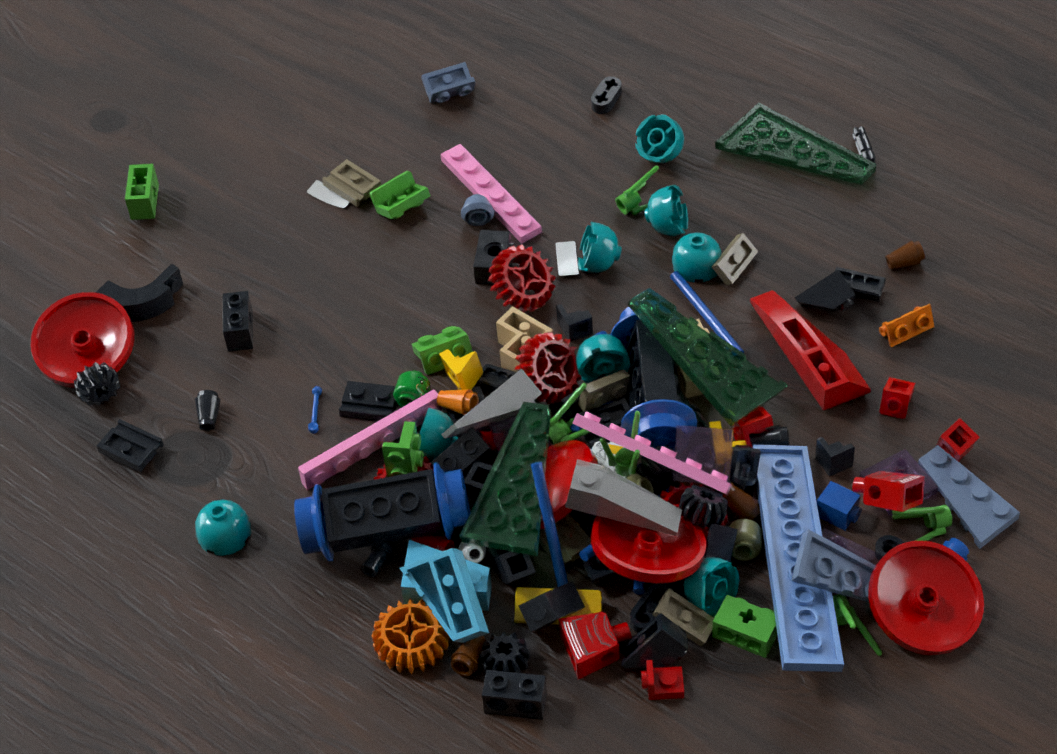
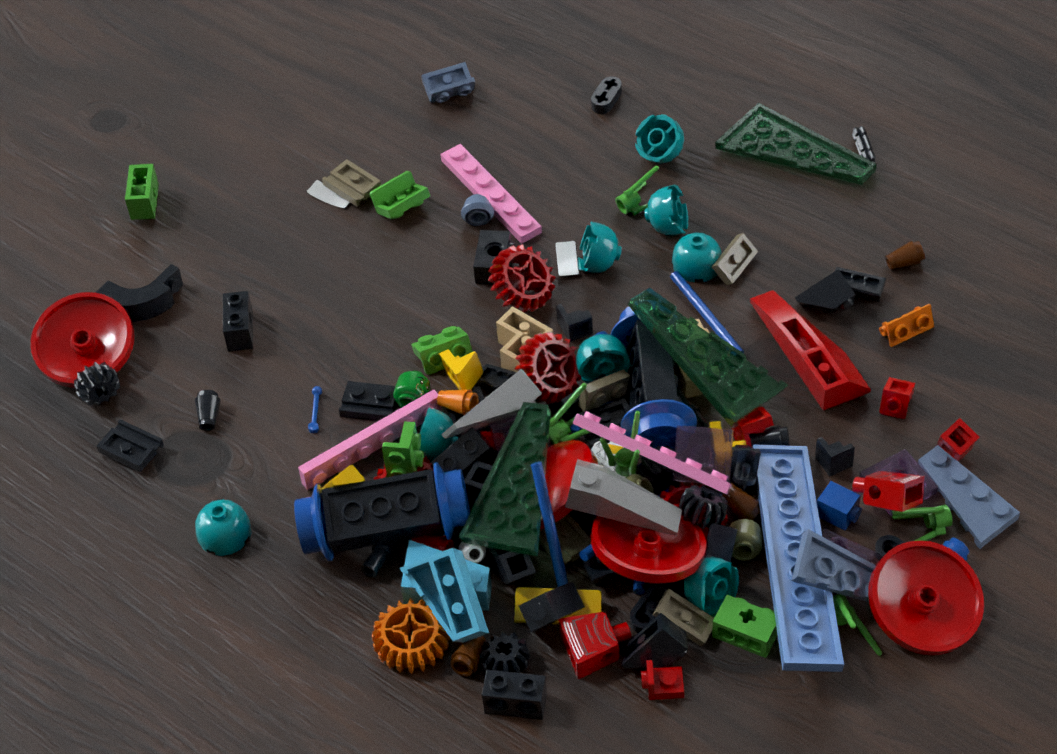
(347, 476): none -> yellow slope

